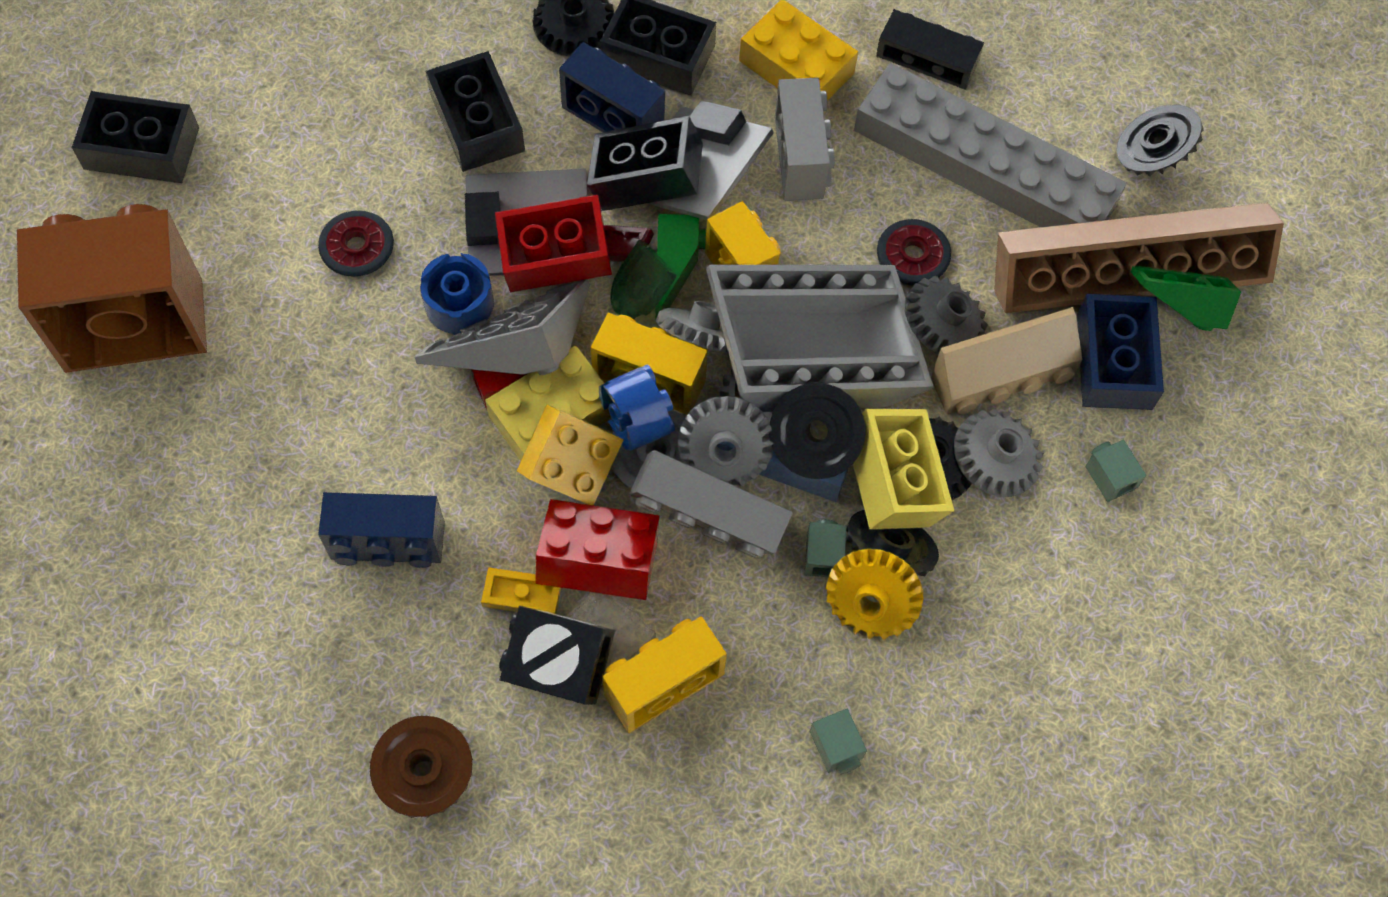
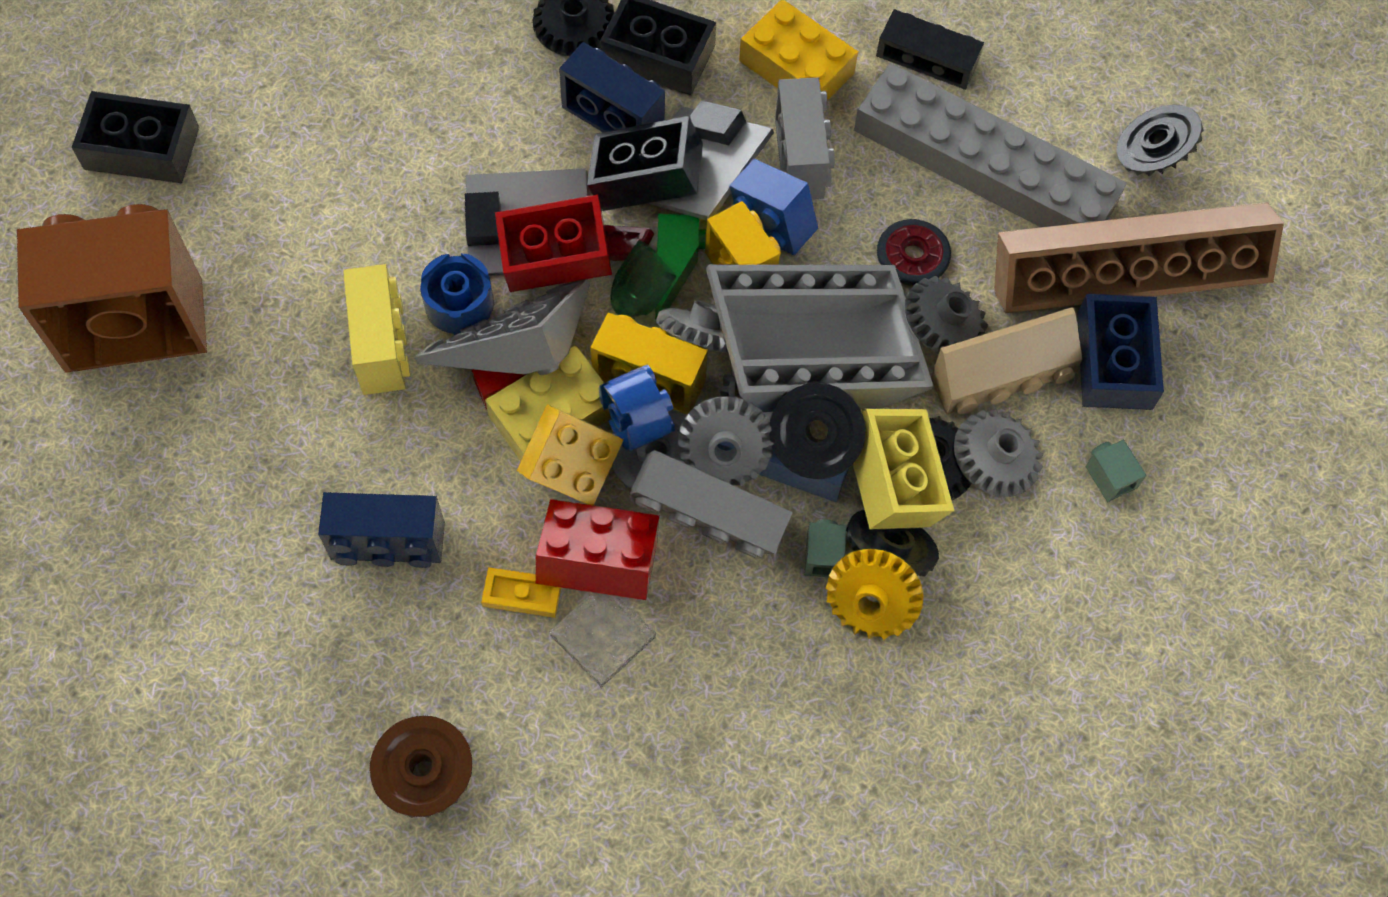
(357, 262): wheel -> none
(376, 329): none -> light yellow brick
(475, 111): black brick -> none
(556, 655): black brick -> none
(664, 673): yellow brick -> none
(780, 202): none -> blue brick
(838, 742): sand green brick -> none
(1200, 298): green slope -> none

